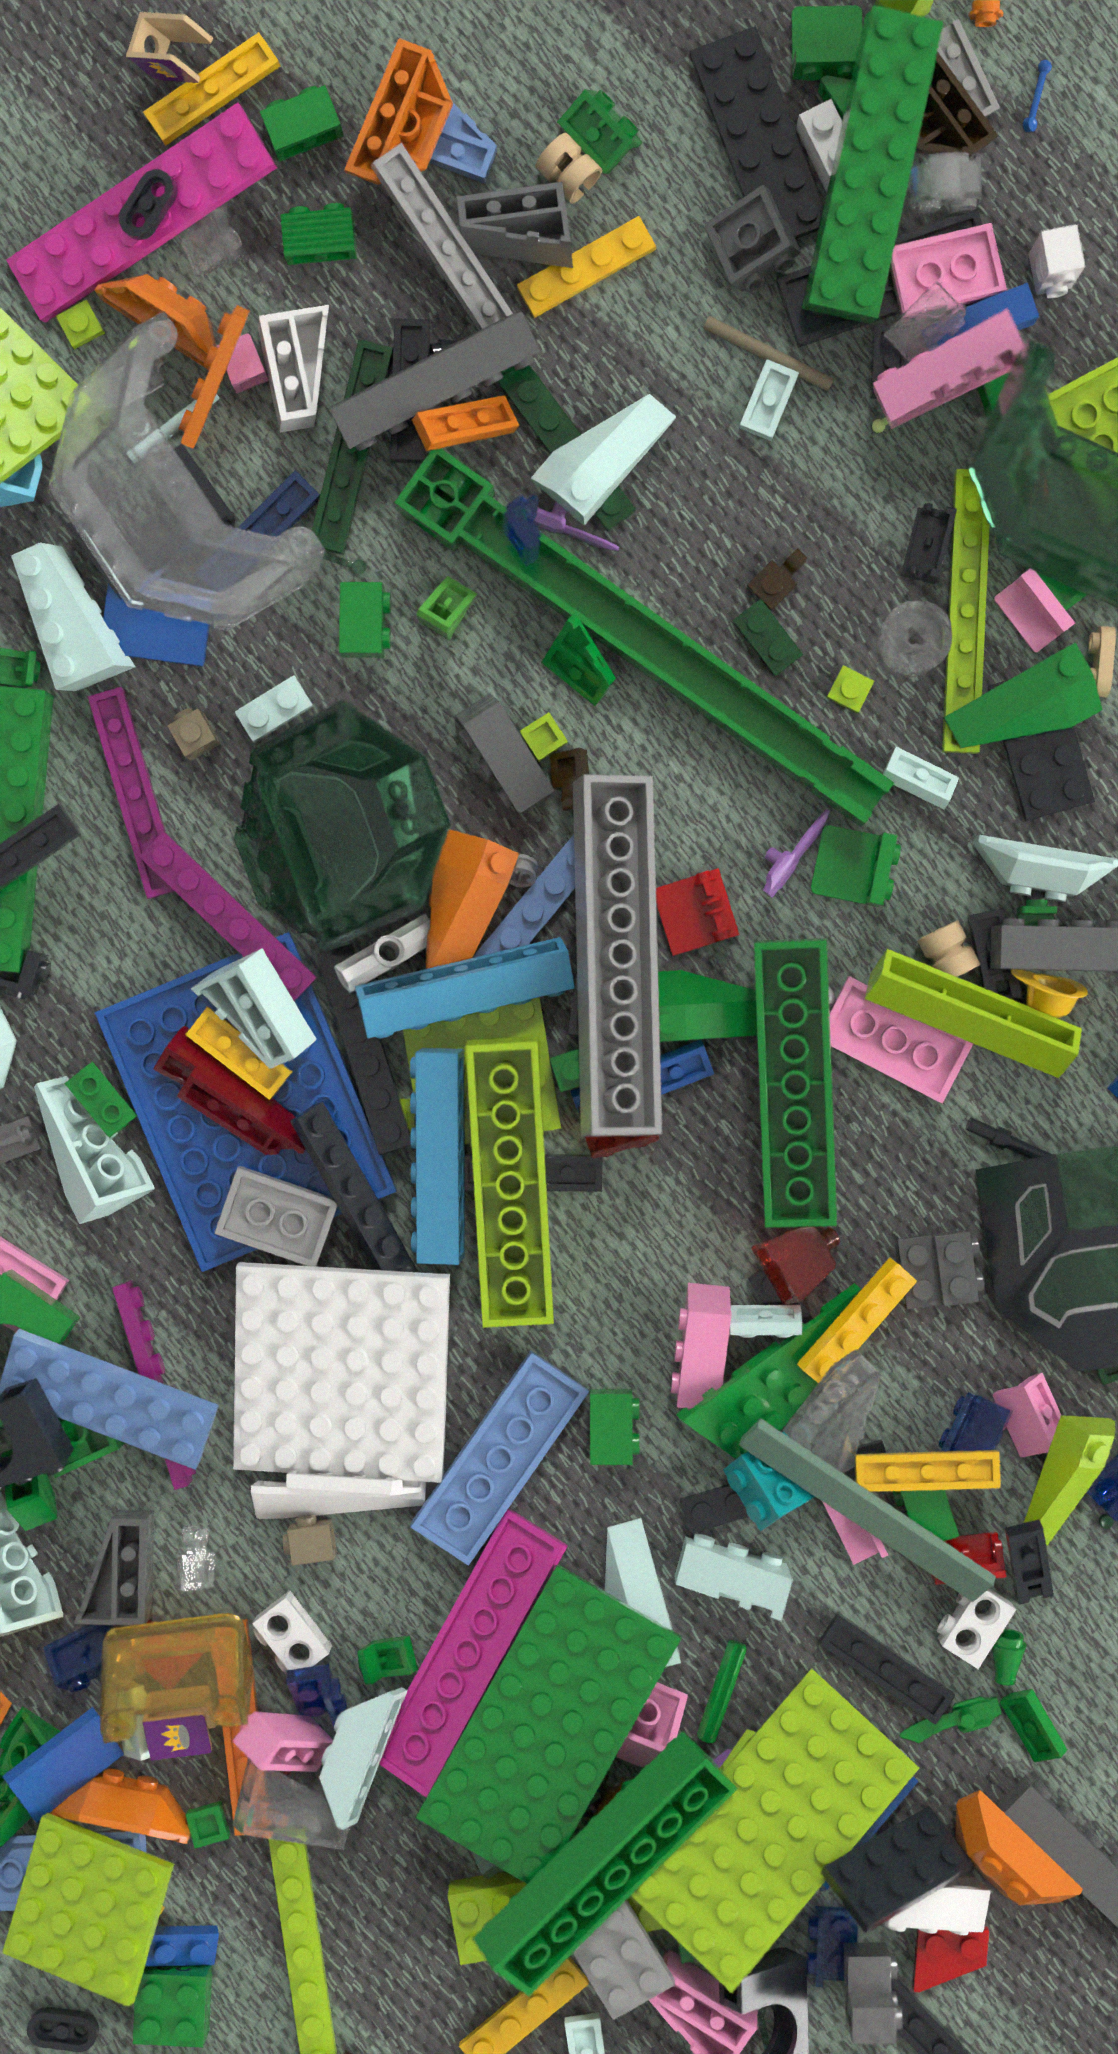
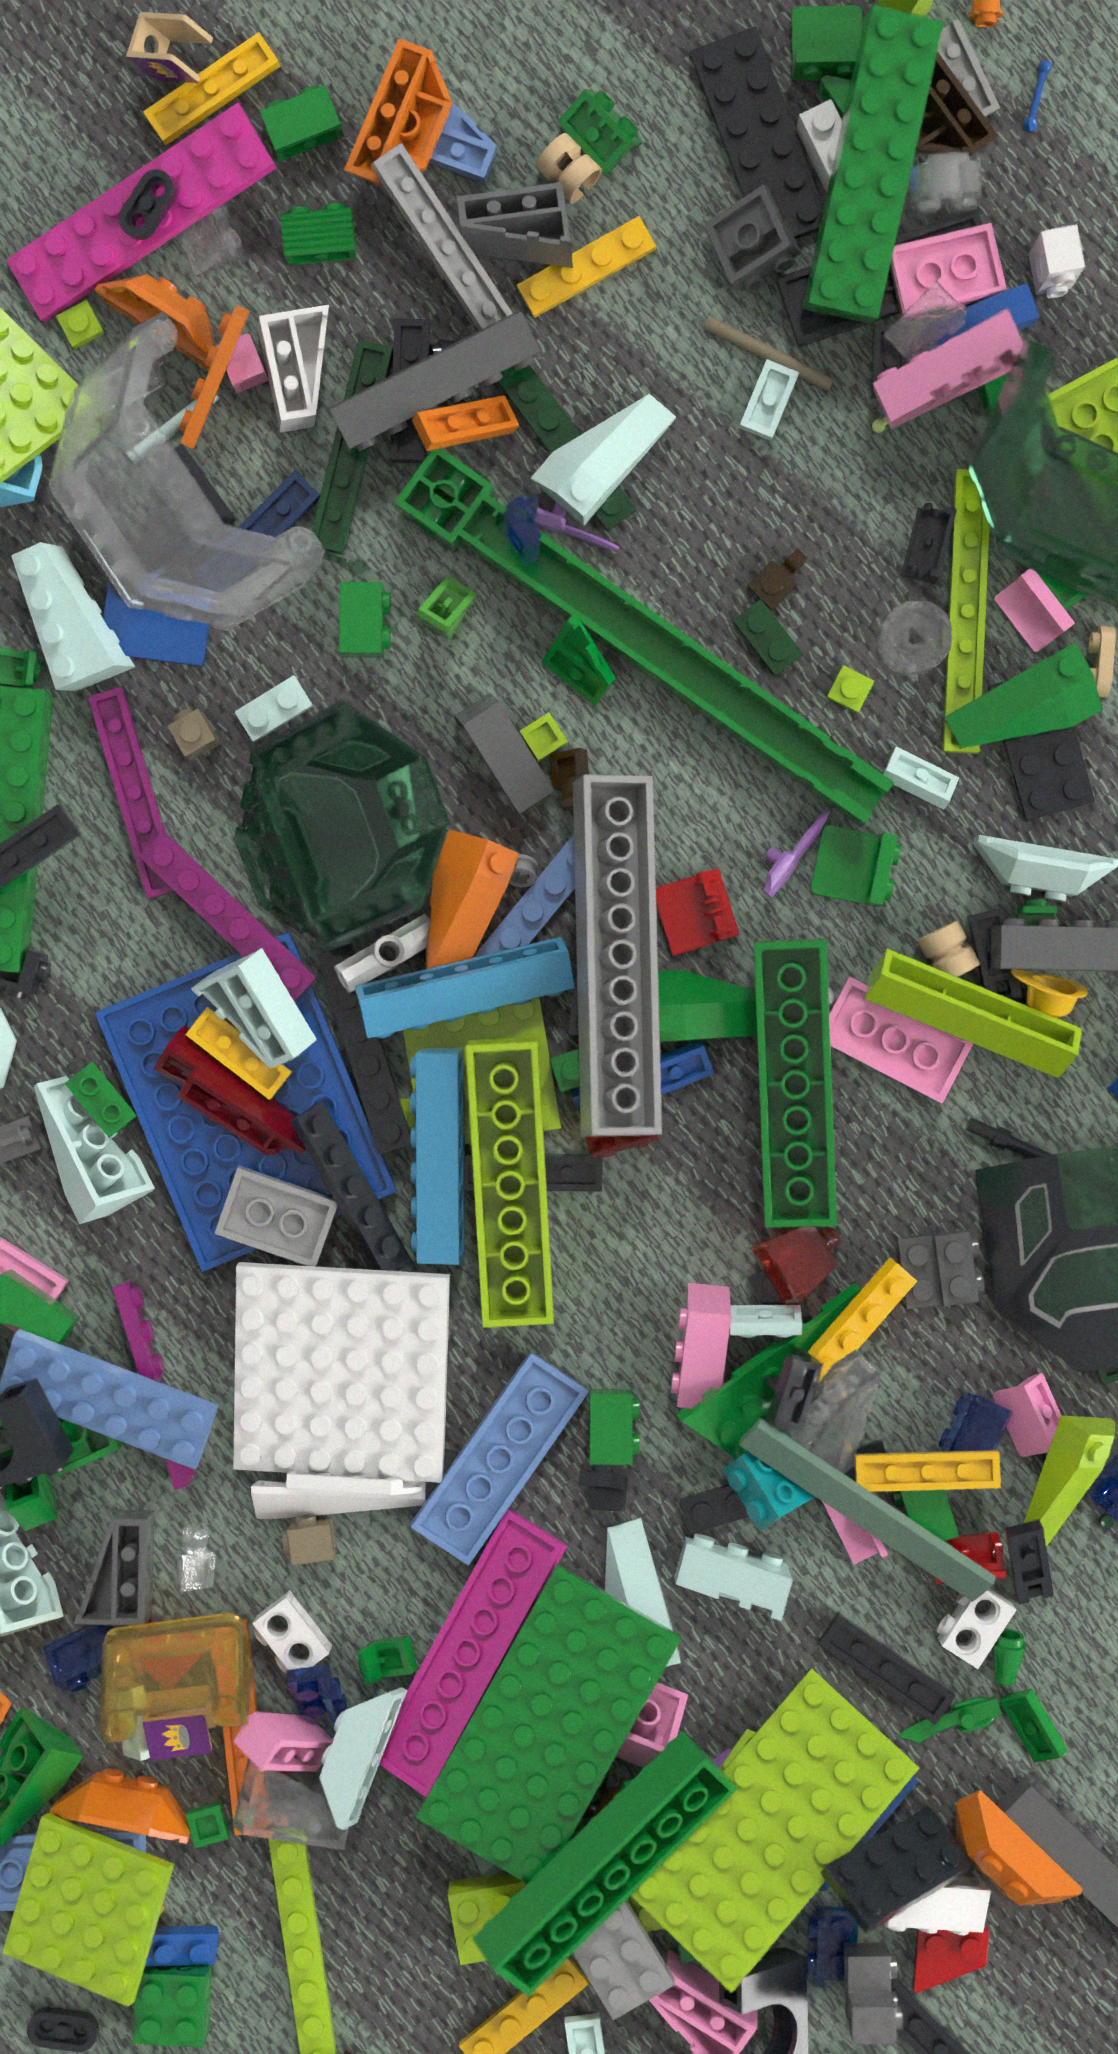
(62, 1765): blue tile -> none
(607, 1488): none -> black bracket
(721, 1691): green axle -> none
(793, 1390): none -> black panel

